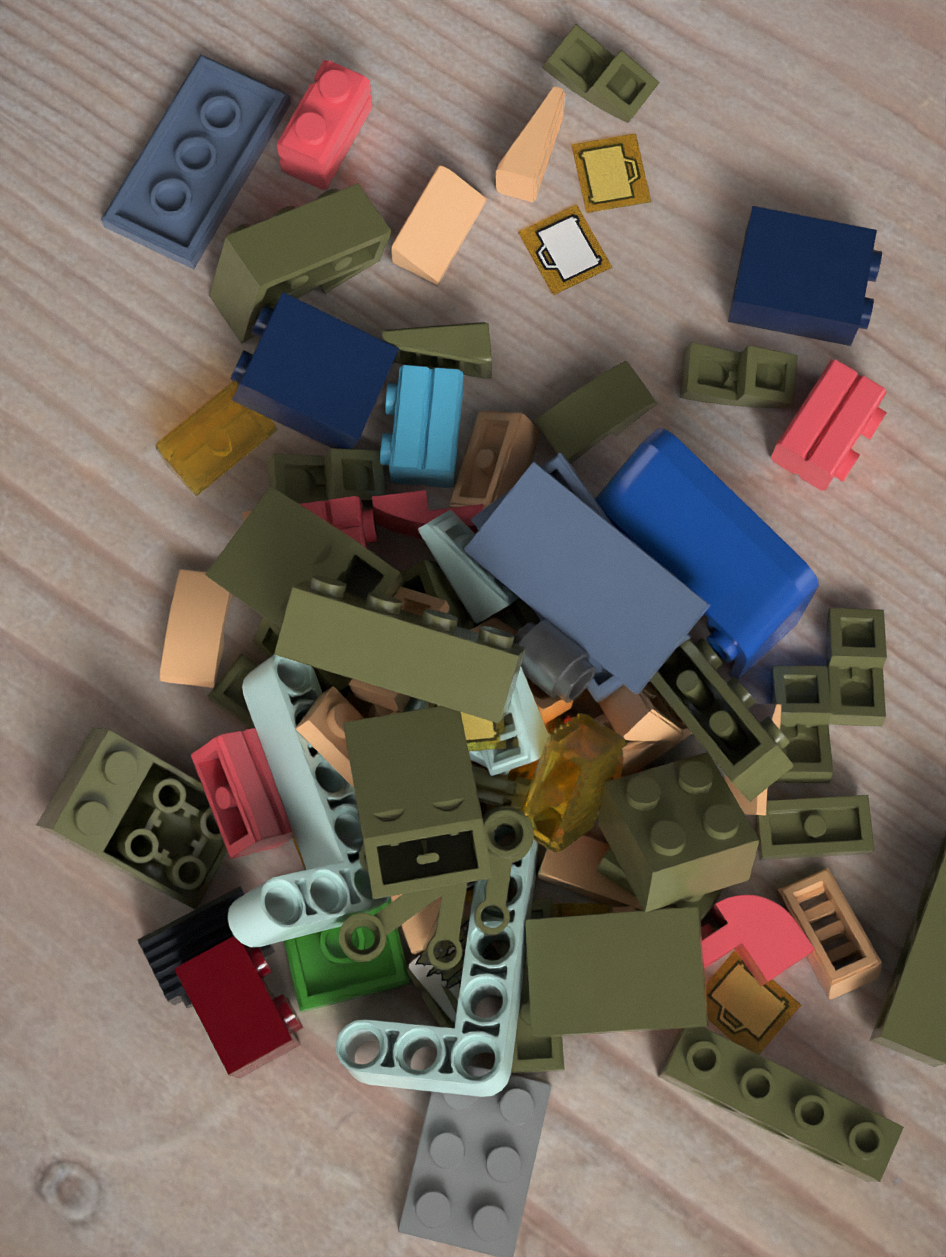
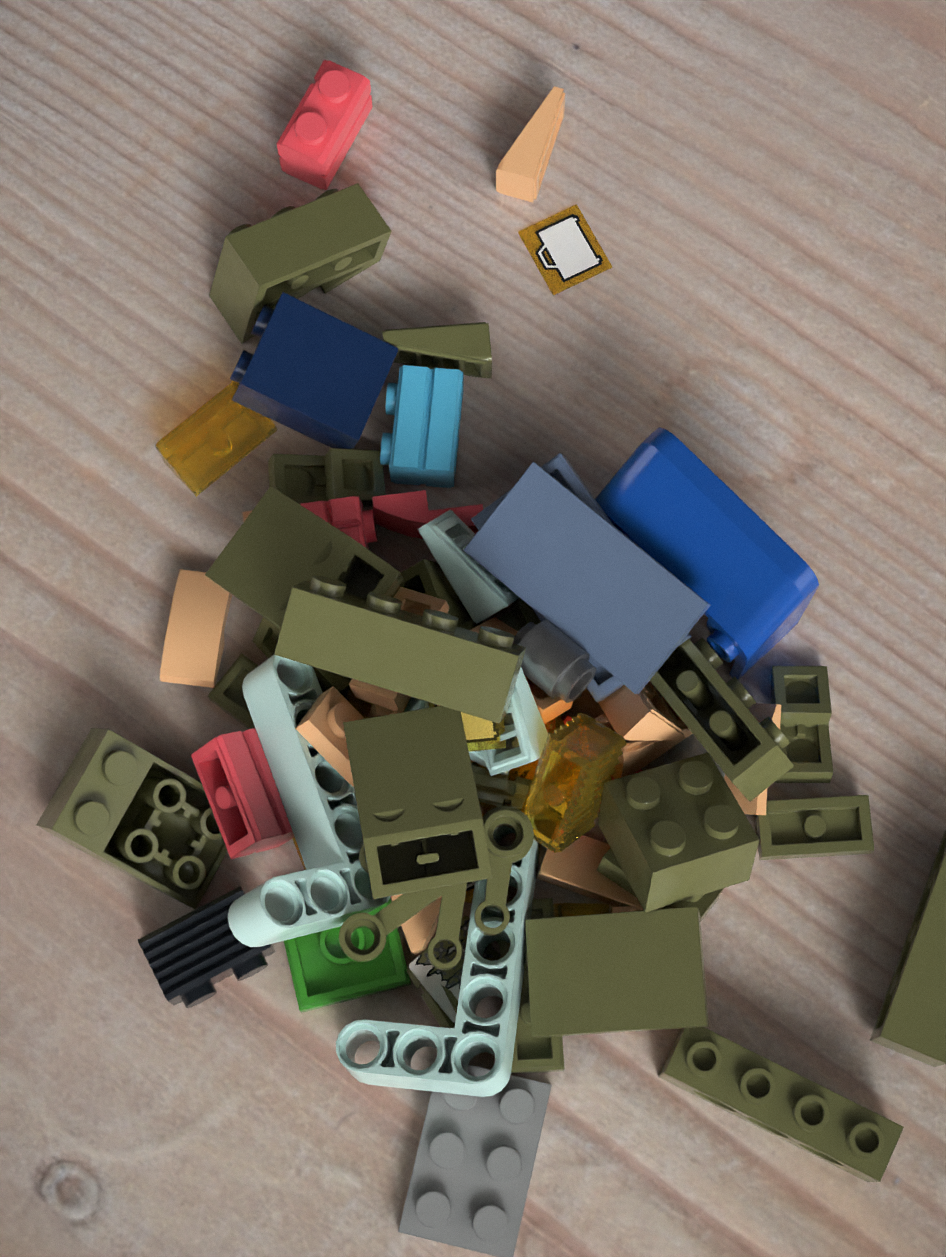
(196, 161): sand blue tile -> none
(237, 1006): dark red brick -> none
(437, 226): light nougat slope -> none
(495, 457): light nougat slope -> none
(595, 411): olive slope -> none
(605, 80): olive slope -> none
(611, 173): clear yellow sticker -> none
(741, 379): olive slope -> none
(744, 1009): clear yellow sticker -> none
(759, 932): coral brick -> none
(805, 276): dark blue brick -> none
(829, 425): coral brick -> none
(853, 975): light nougat slope -> none
(855, 666): olive slope -> none

